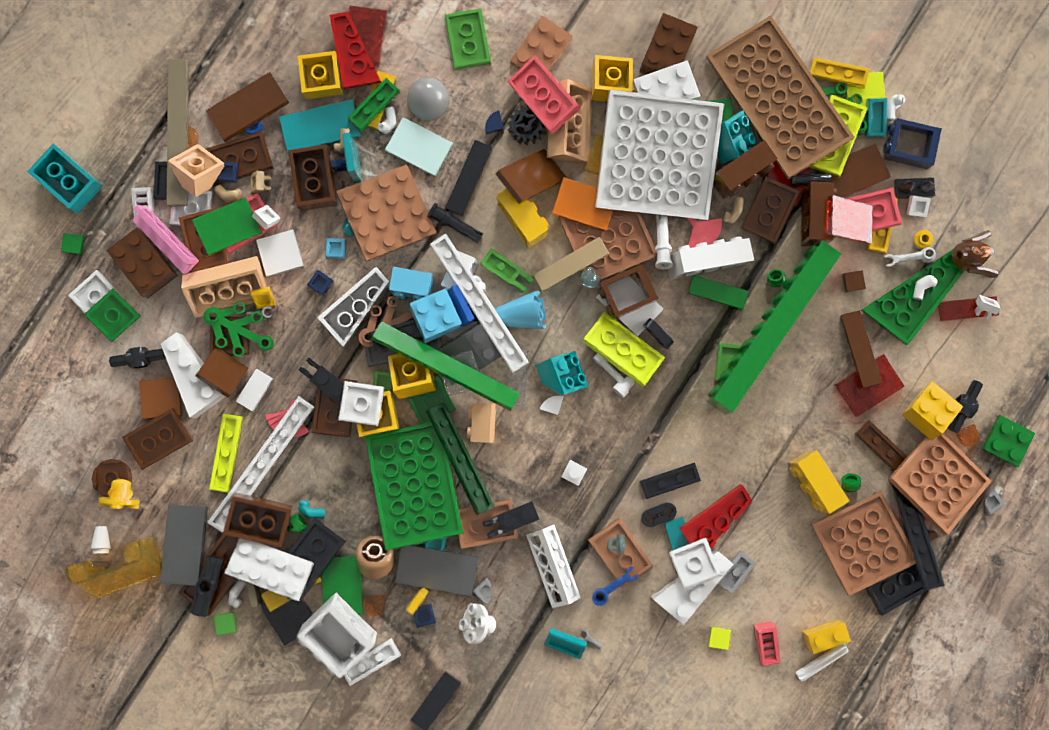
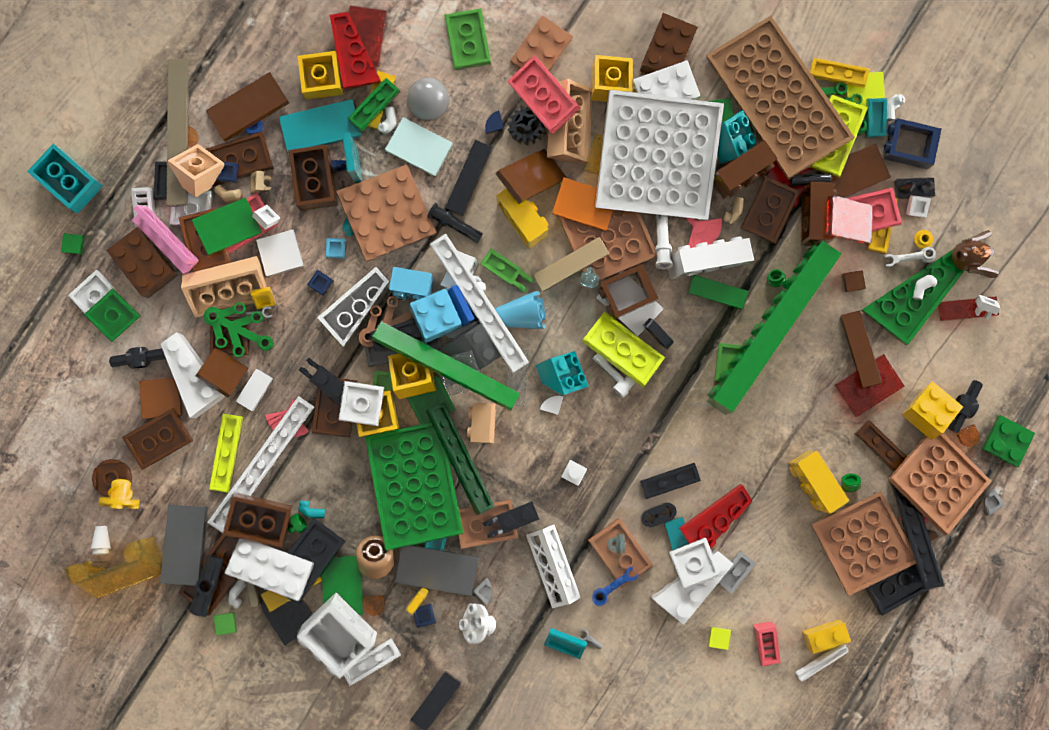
(339, 147): tan arm -> none

